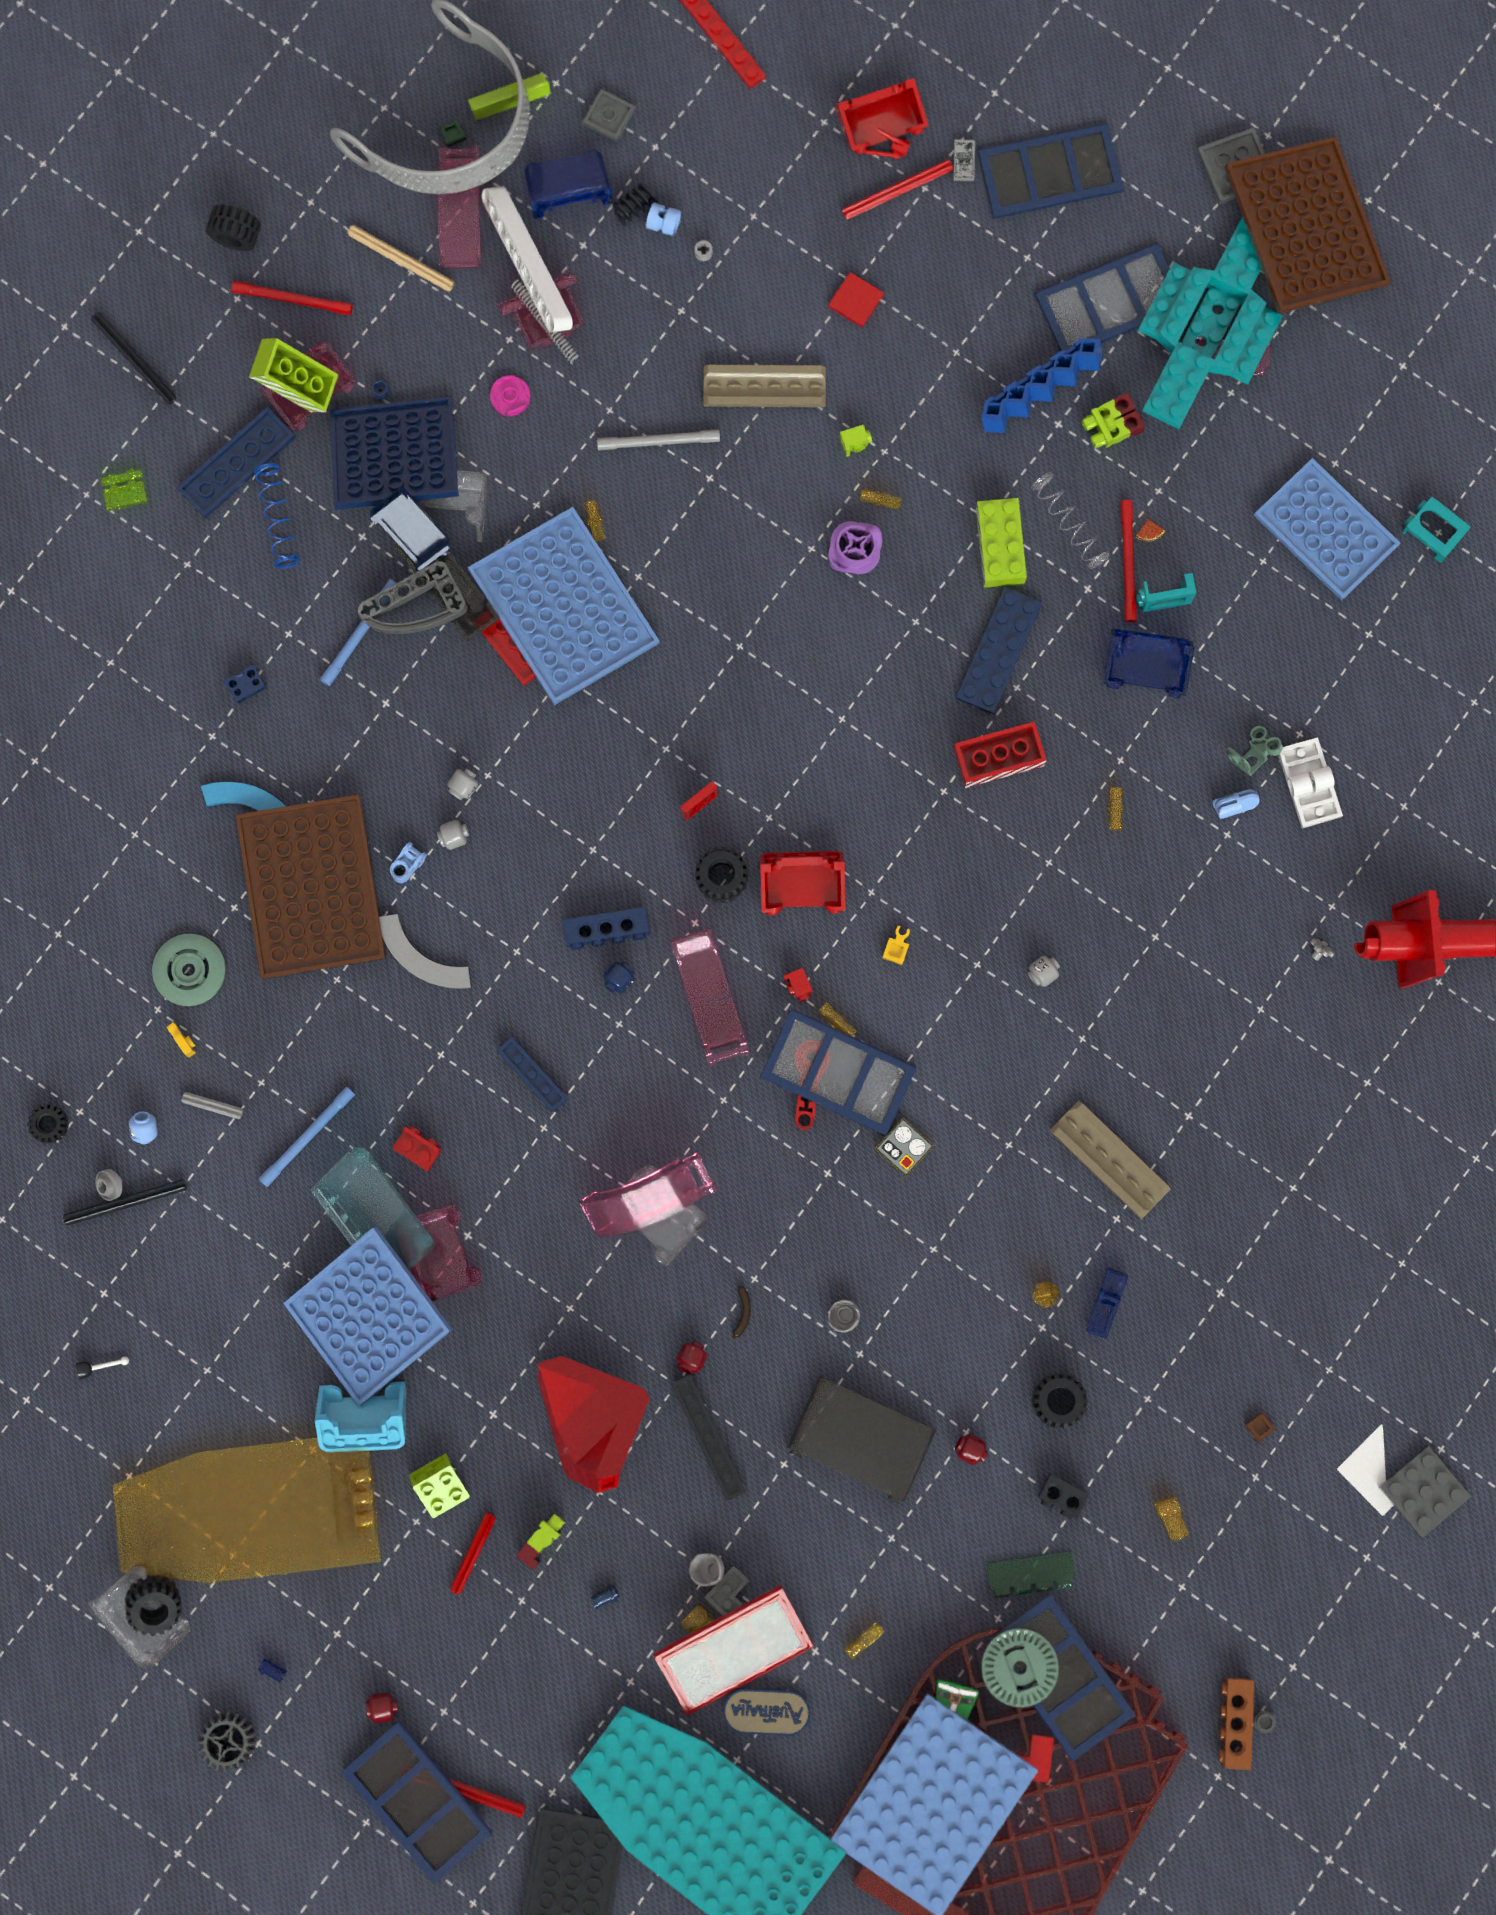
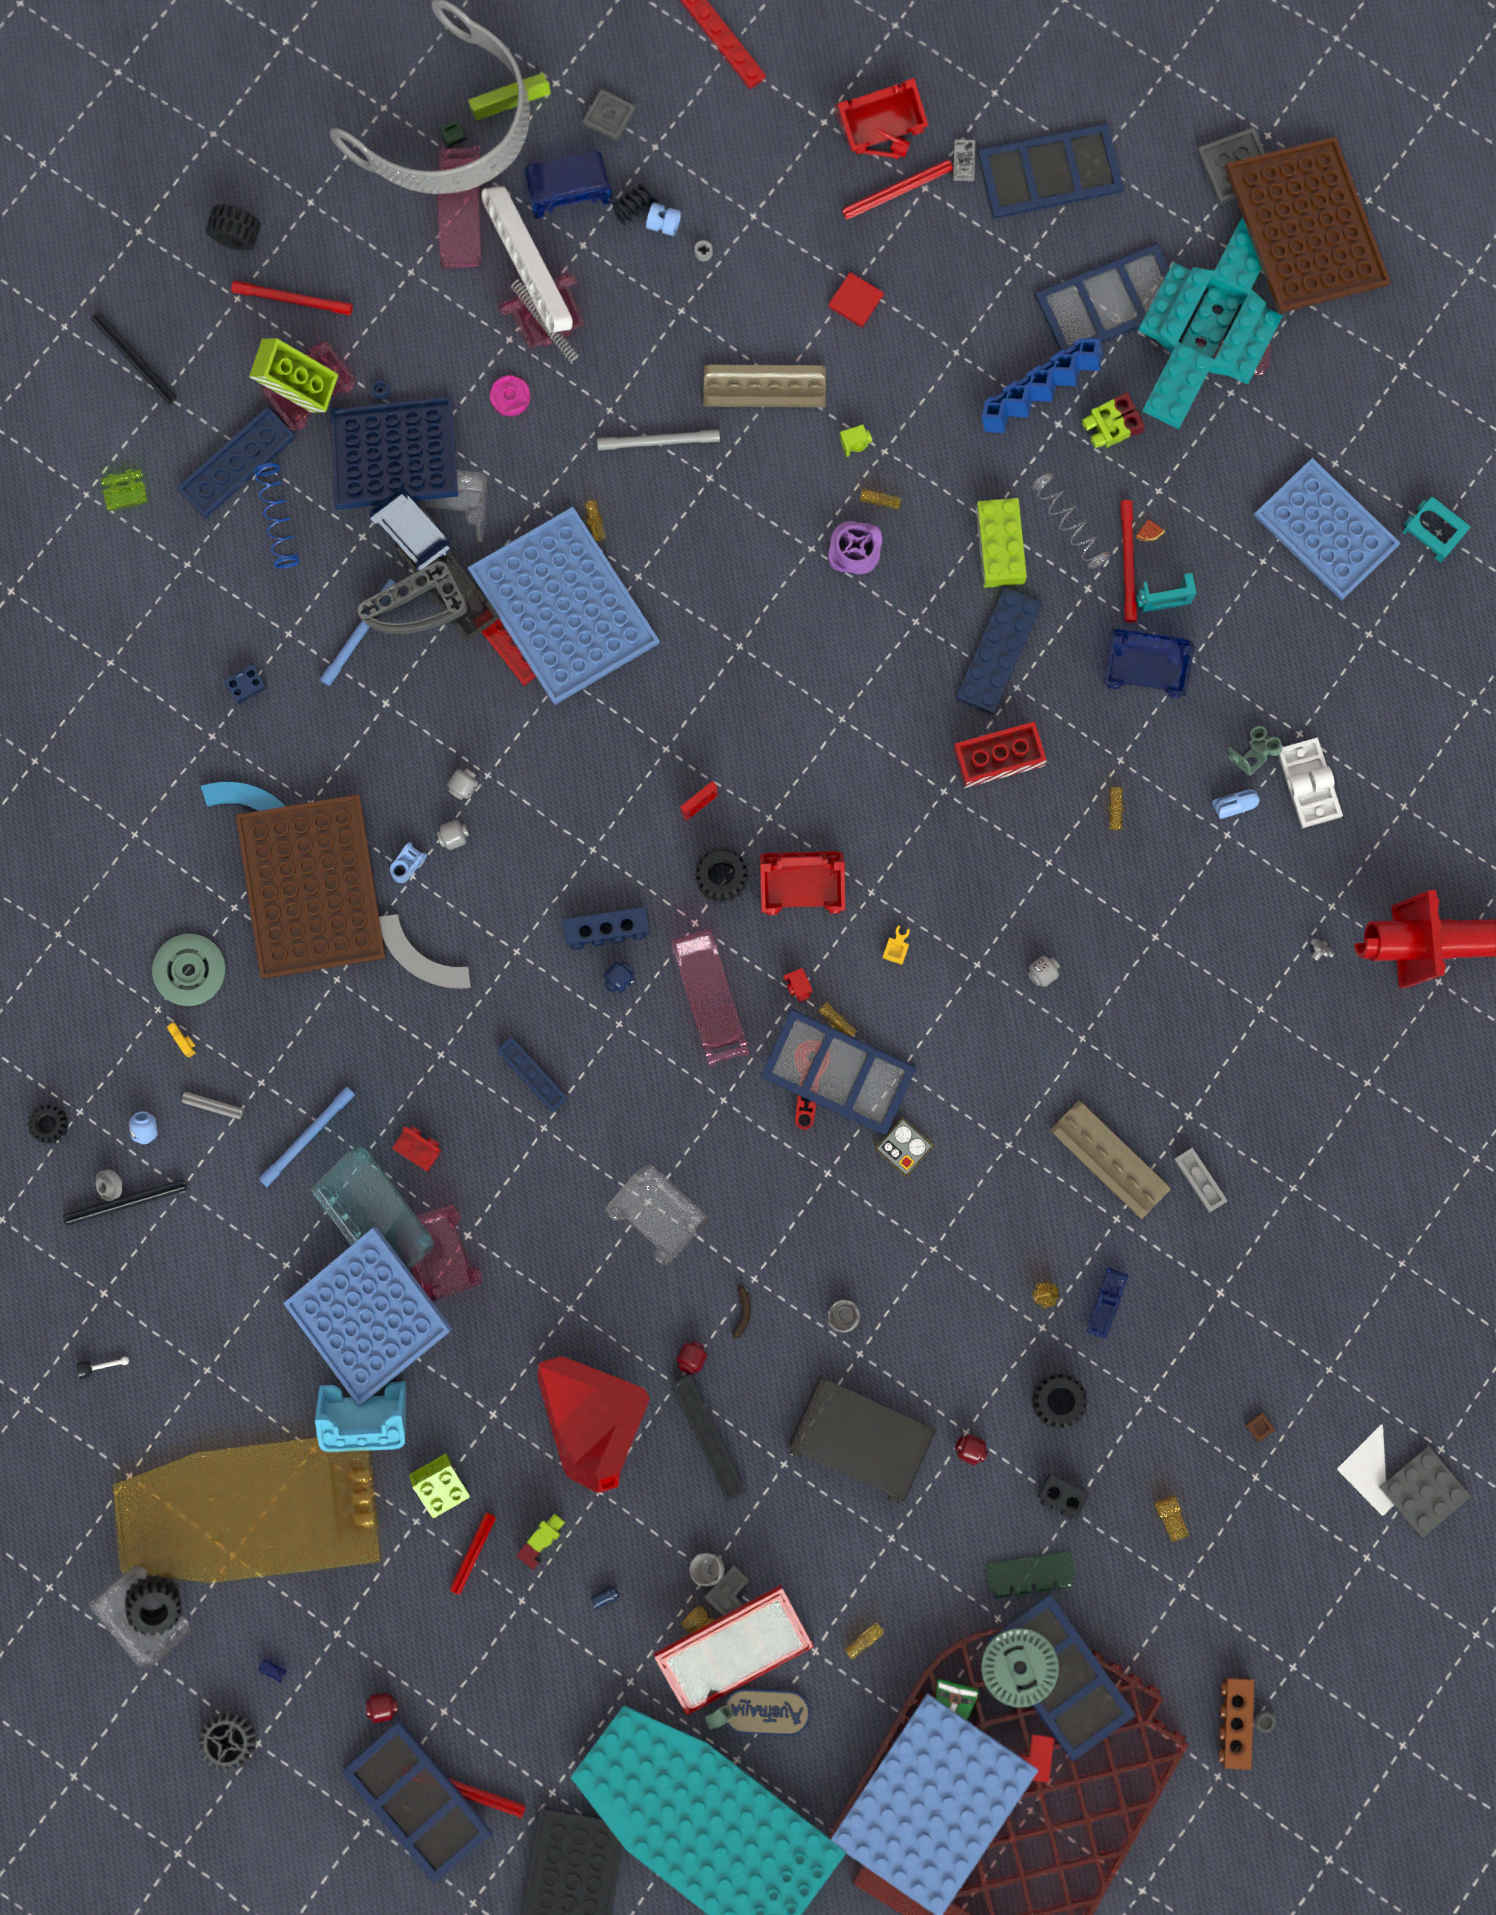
(401, 258): tan axle -> none
(648, 1198): clear pink windscreen -> none
(720, 1717): none -> sand green piece
(1200, 1180): none -> light grey plate

